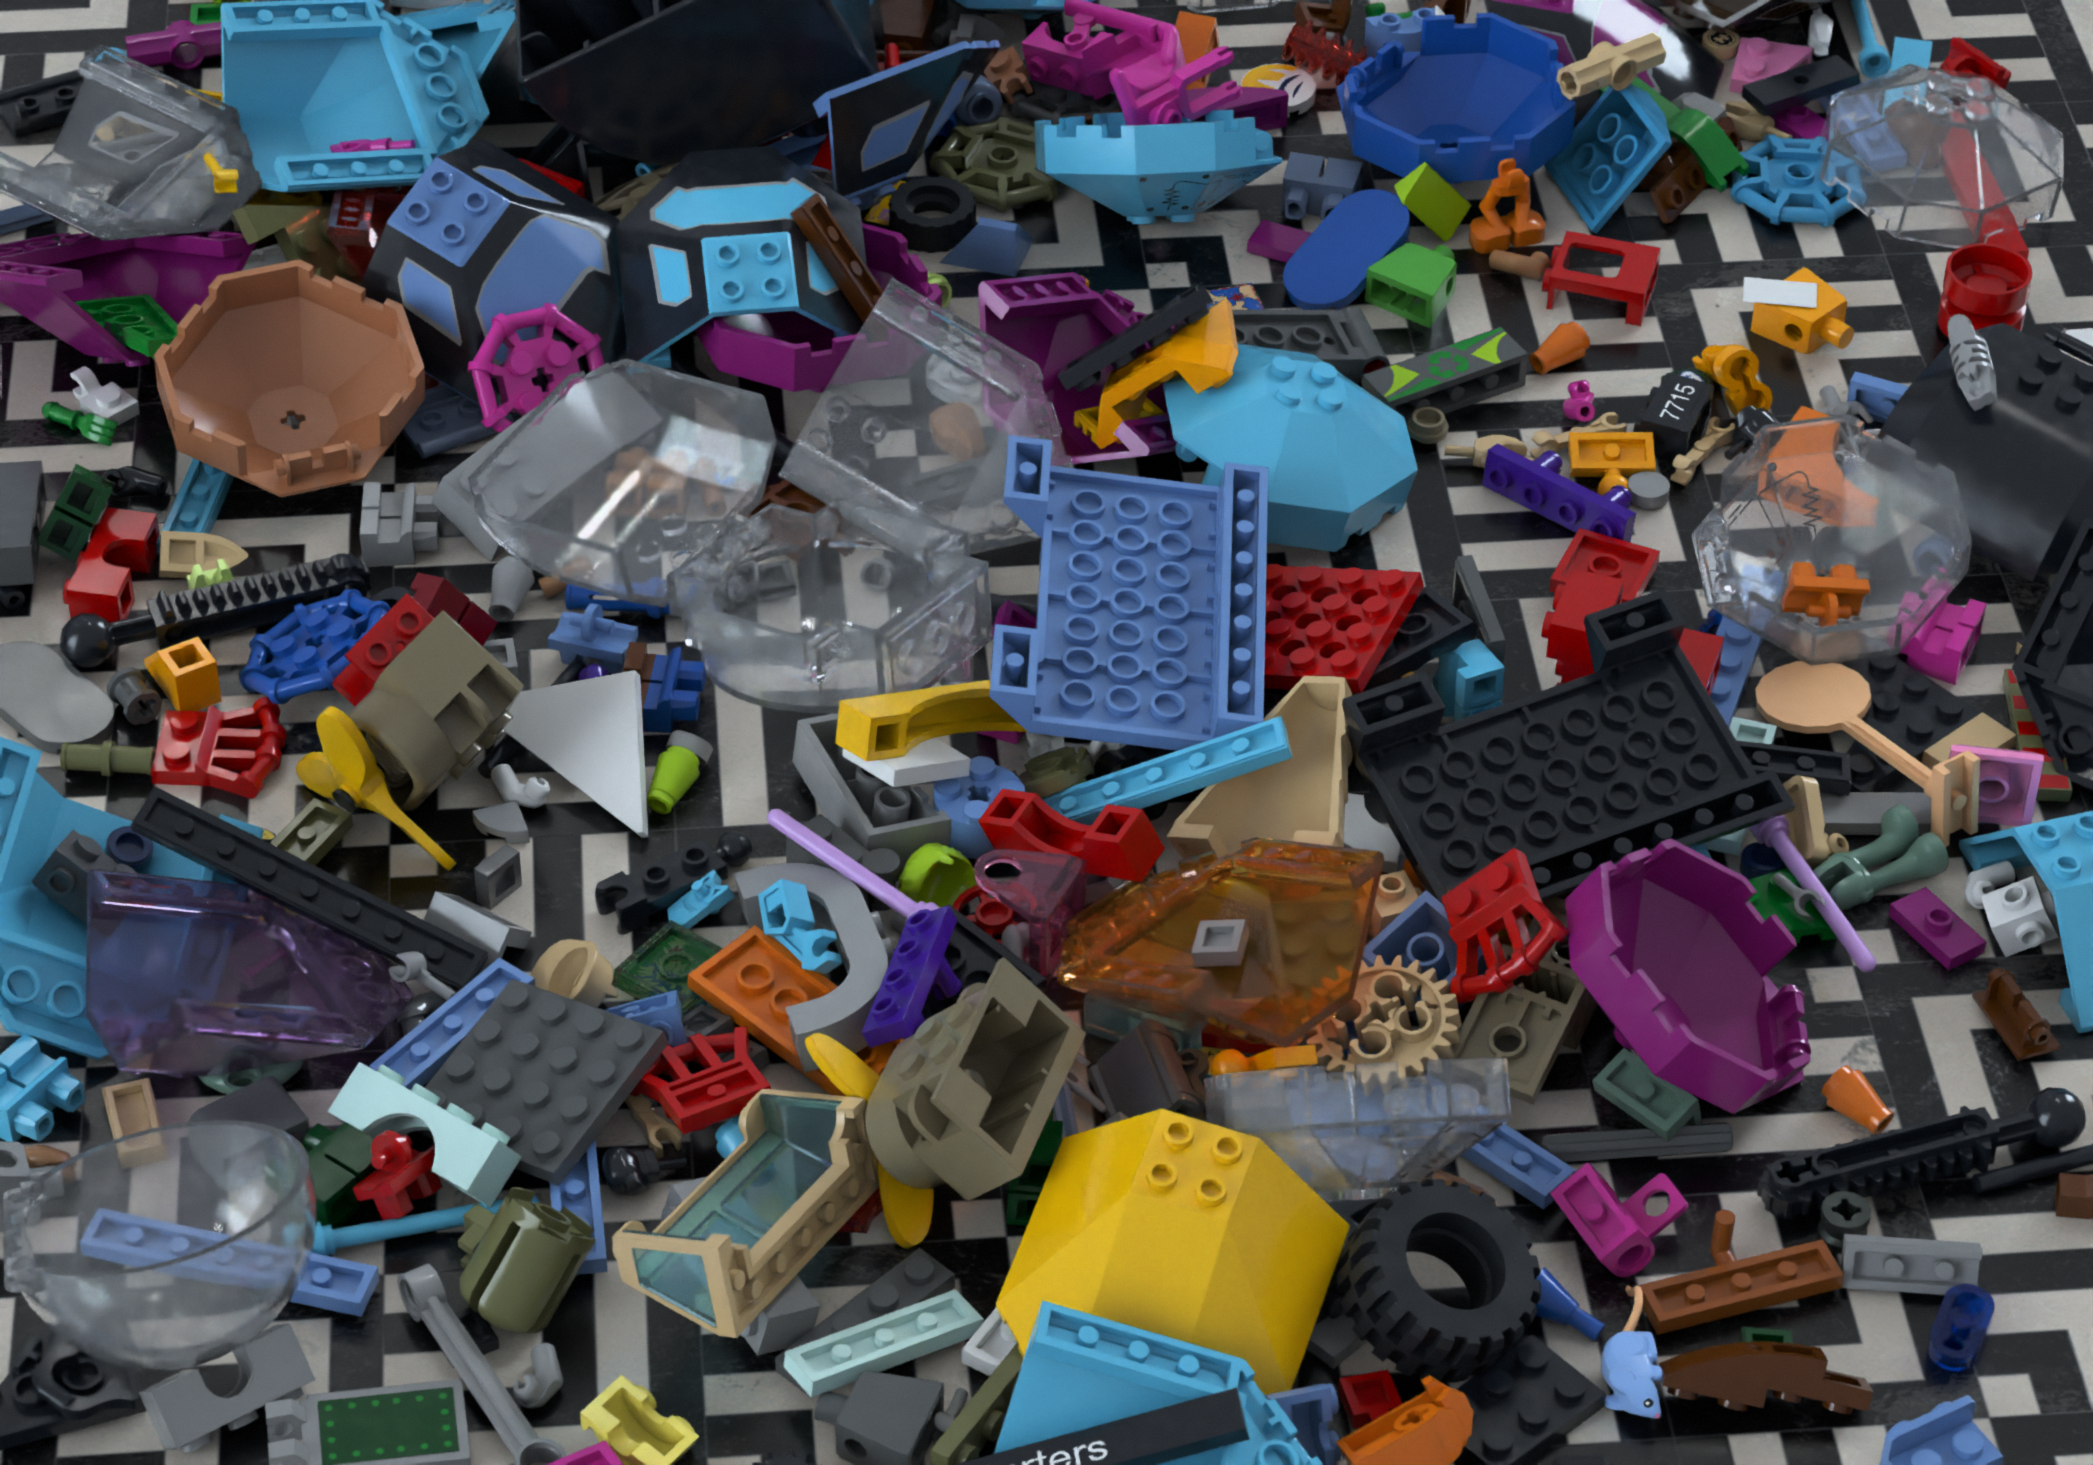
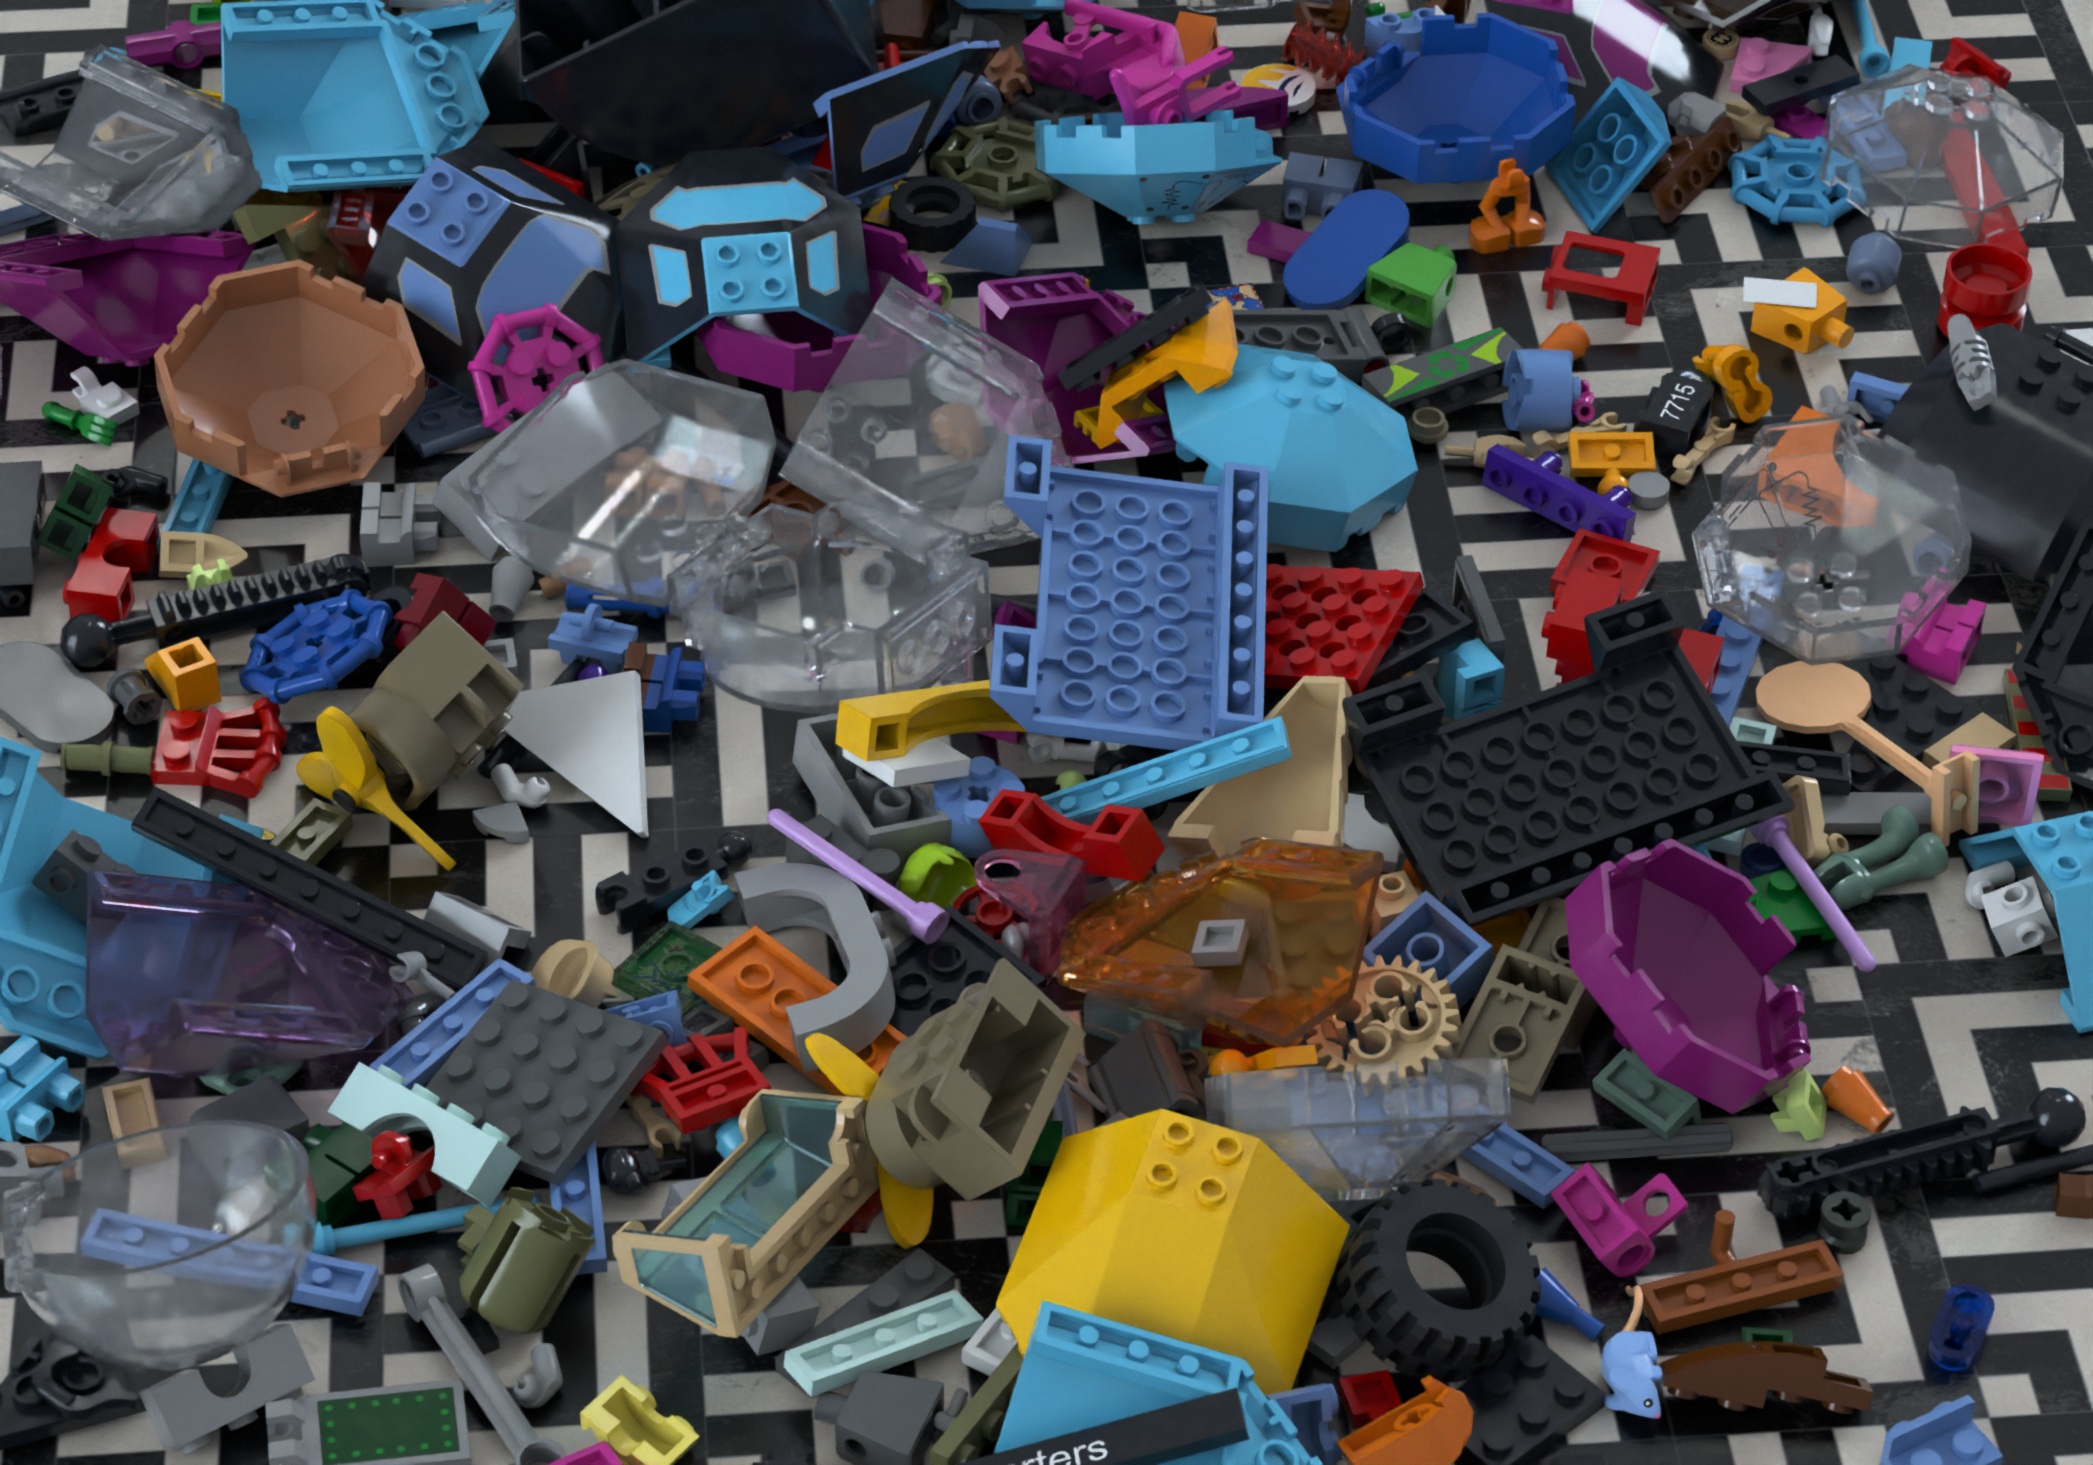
(129, 848): dark blue tile -> none
(133, 321): green wing -> none
(223, 179): yellow hand -> none
(371, 145): dark pink hand -> none
(380, 648): red window -> none
(498, 876): flat silver plate -> none
(672, 777): lime cone -> none
(694, 743): light grey tile -> none
(790, 919): medium azure piece -> none
(838, 254): reddish brown tile -> none
(912, 972): dark purple plate -> none
(1055, 770): olive tile -> none
(1392, 331): none -> black tile
(1433, 200): lime slope -> none
(1482, 908): red plate -> none
(1521, 265): medium nougat arm -> none
(1540, 390): none -> medium blue brick
(1611, 66): tan piece -> none
(1701, 136): green piece -> none
(1747, 424): black piece -> none
(1799, 895): light grey hand -> none
(1801, 1107): none -> yellowish green tile
(1824, 597): orange hips -> none
(1873, 262): none -> sand blue head
(1908, 1264): light grey hinge -> none
(1937, 928): magenta plate -> none
(2015, 1016): reddish brown hinge -> none

